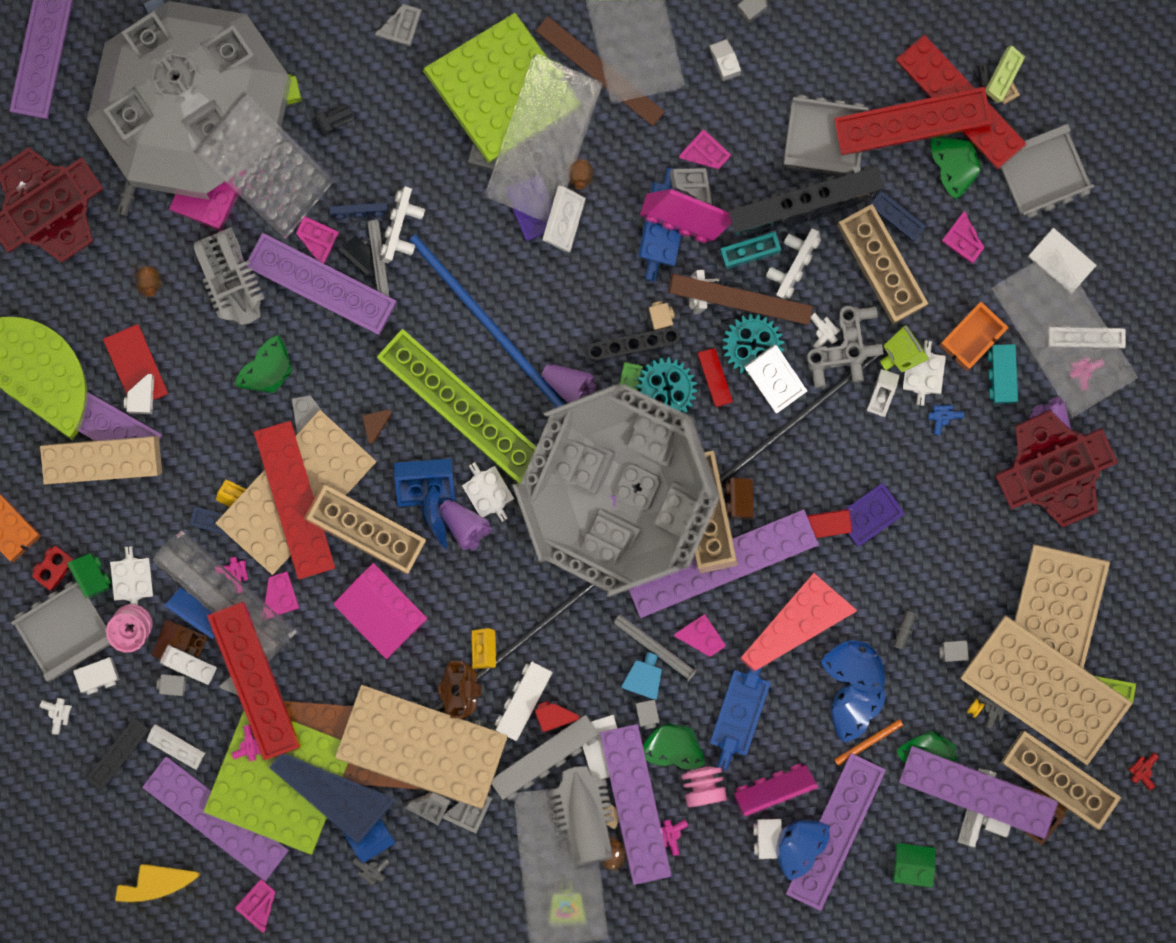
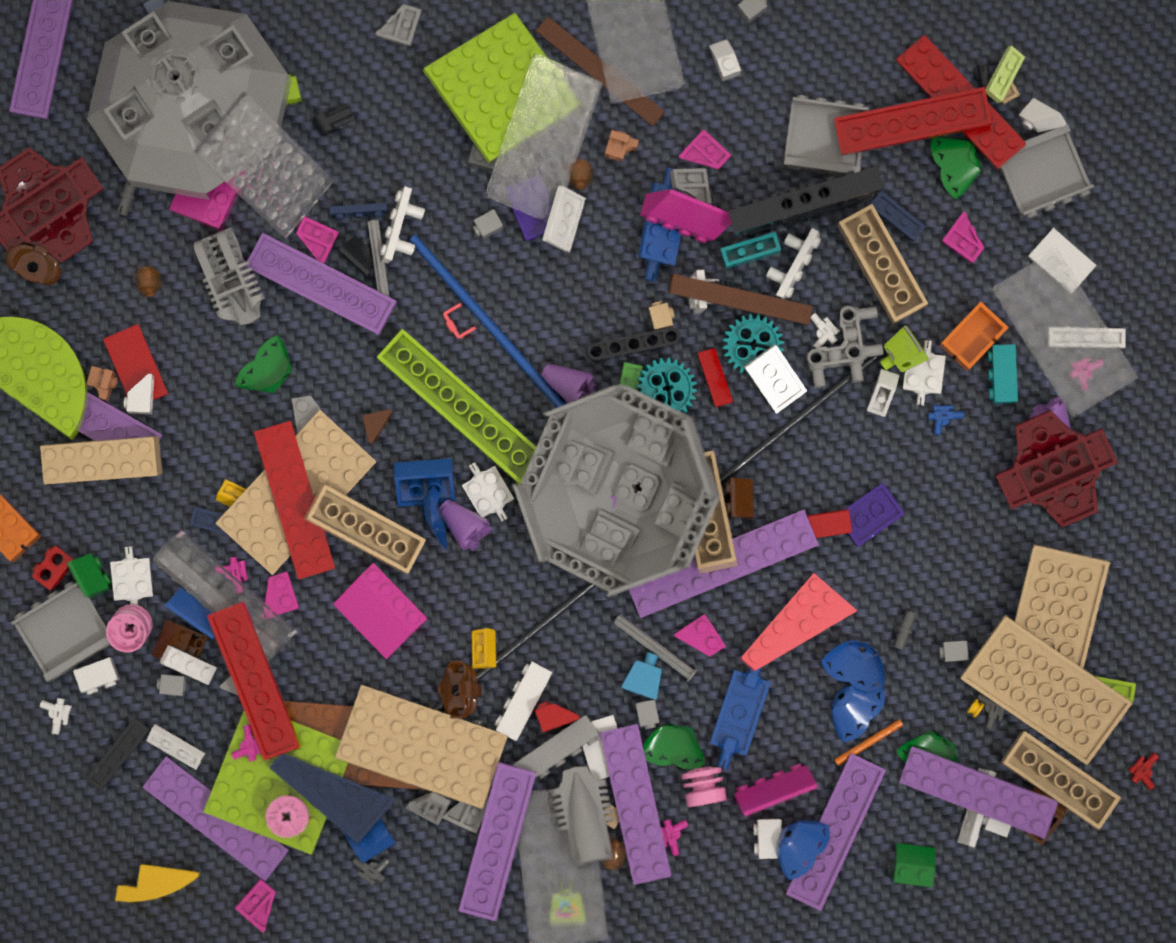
(21, 255): none -> reddish brown piece
(103, 381): none -> nougat brick
(299, 816): none -> bright pink wheel
(451, 326): none -> coral piece
(487, 224): none -> light grey brick
(497, 841): none -> medium lavender plate
(619, 145): none -> nougat brick
(1041, 117): none -> white slope

